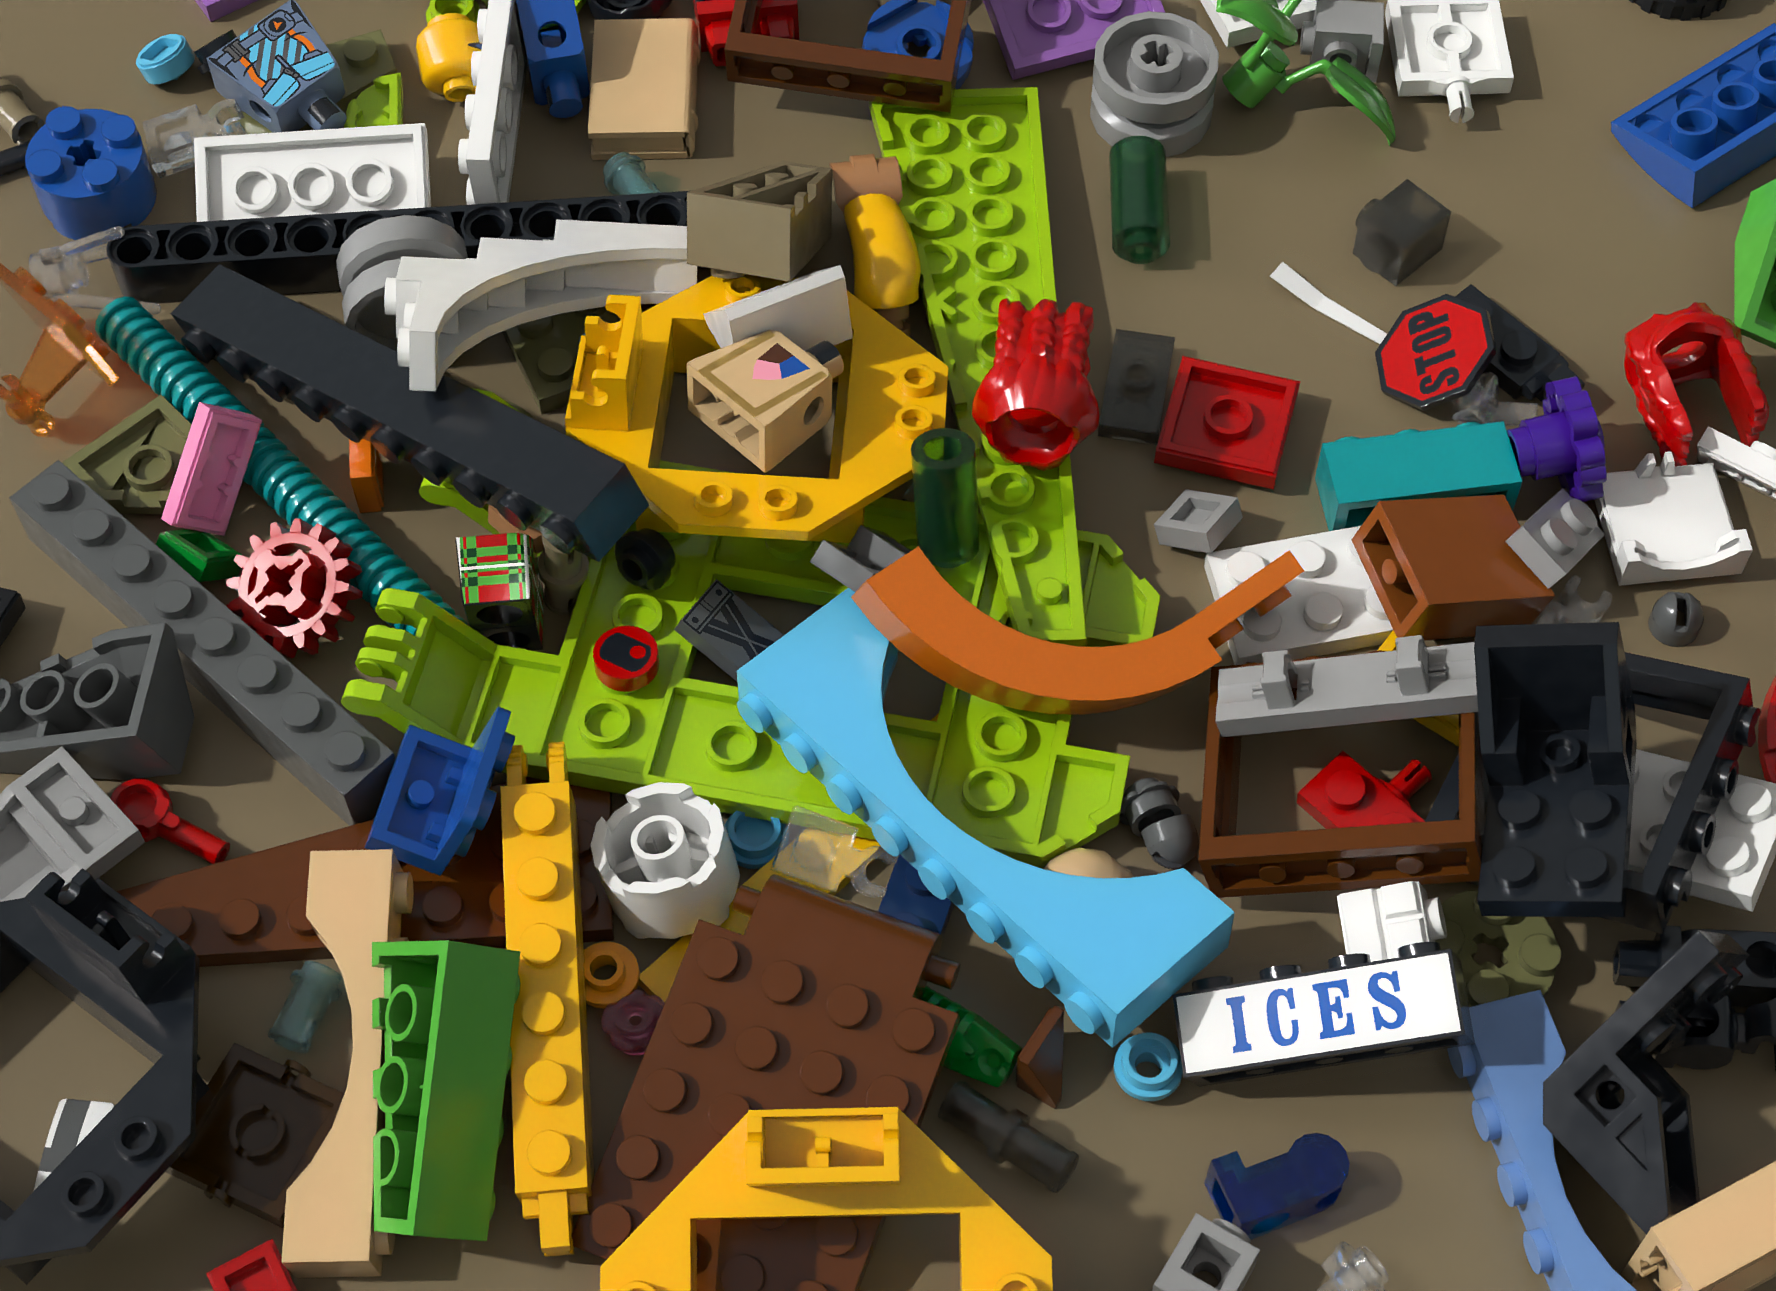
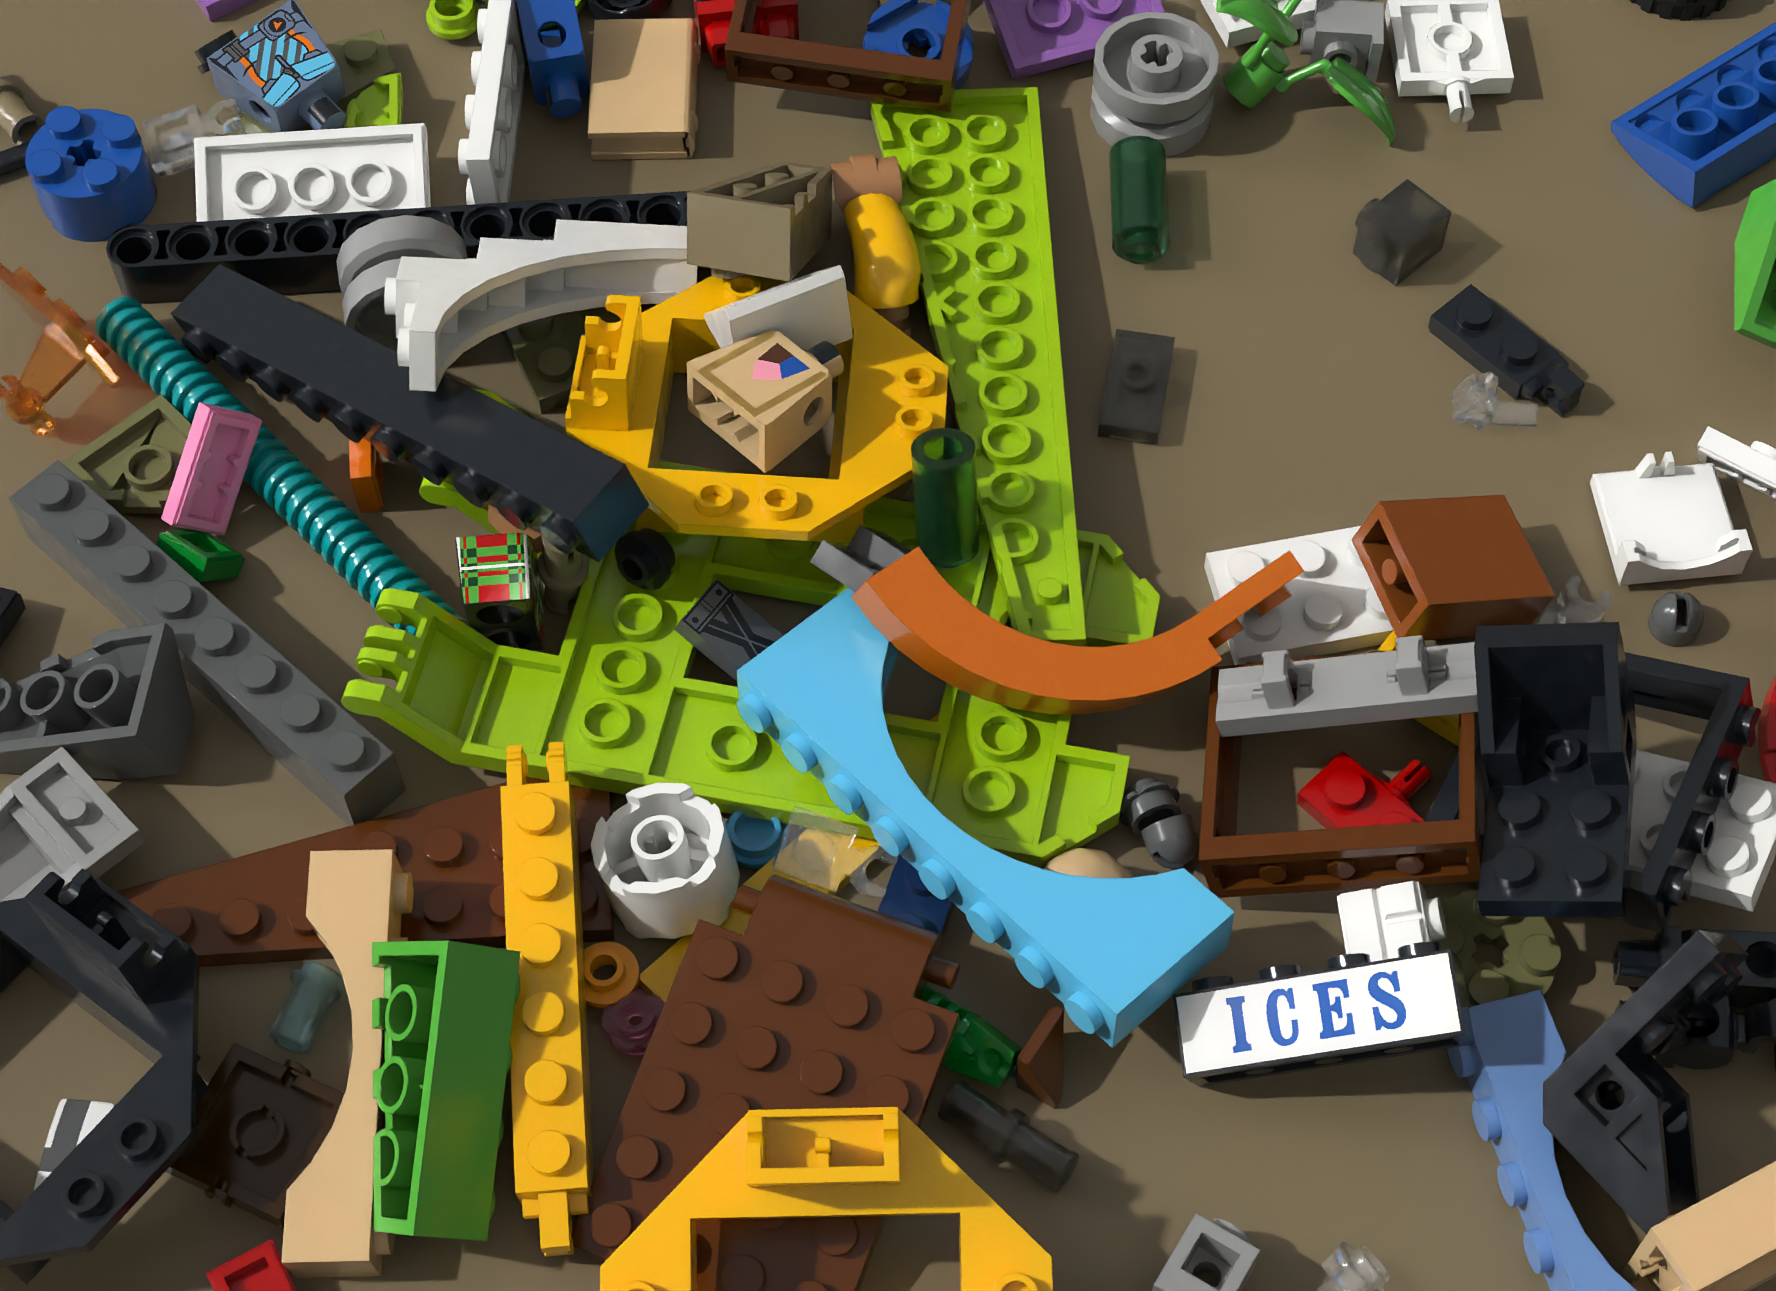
(65, 270): clear plant -> none
(152, 813): red plate -> none
(165, 59): medium azure tile -> none
(295, 587): red gear -> none
(439, 794): blue bracket -> none
(446, 55): yellow head -> none
(626, 658): red tile -> none
(627, 175): clear light blue pin -> none
(1038, 392): red piece -> none
(1148, 1048): medium azure plate -> none
(1198, 521): light grey plate -> none
(1227, 422): red plate -> none
(1280, 1188): clear blue leg -> none
(1309, 294): white sticker -> none
(1414, 465): teal brick -> none
(1435, 352): piece -> none
(1556, 537): light grey plate -> none
(1563, 442): dark purple plant -> none
(1709, 350): red piece -> none

